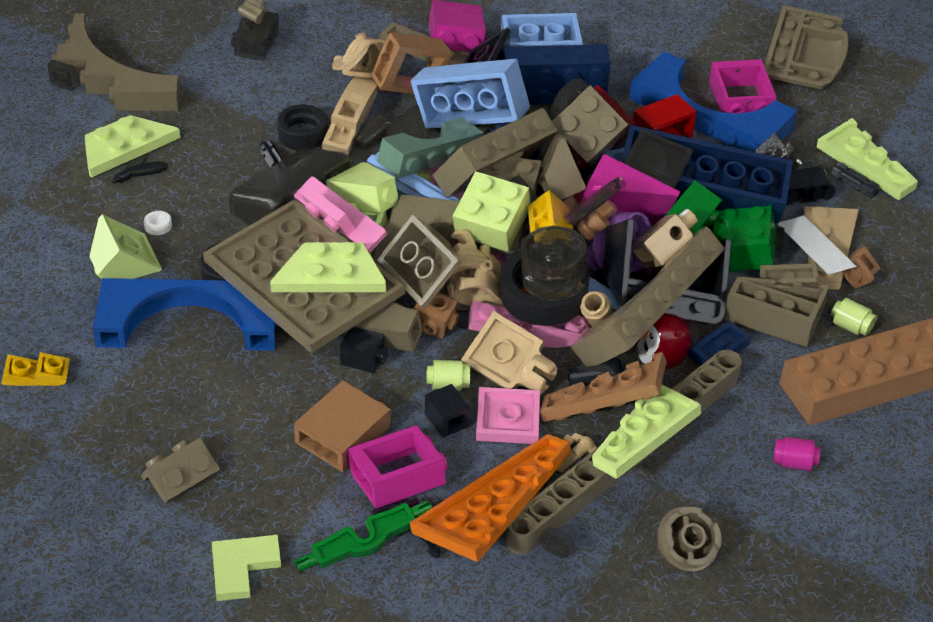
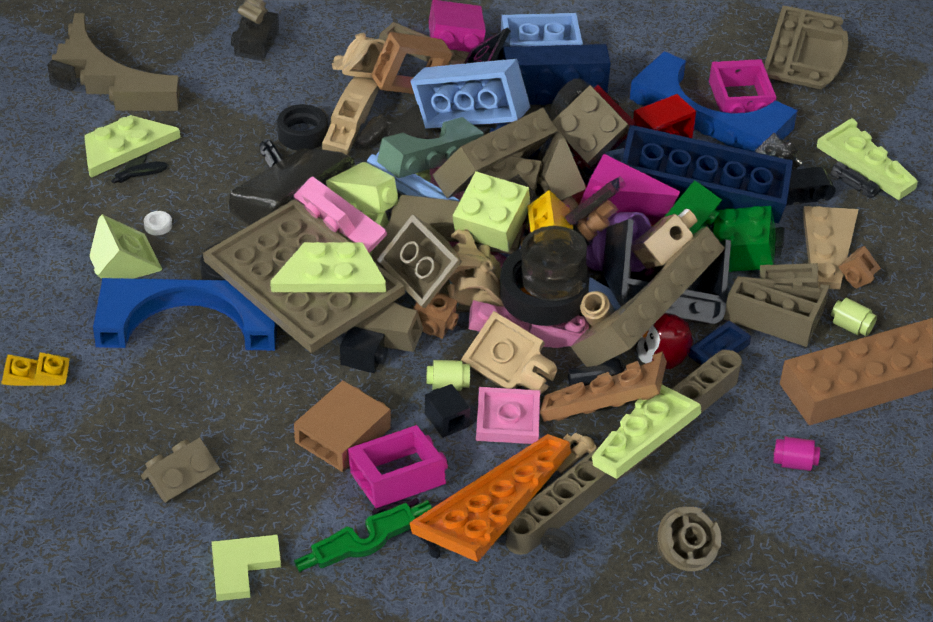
(659, 158): clear smoke tile -> none
(816, 245): white sticker -> none

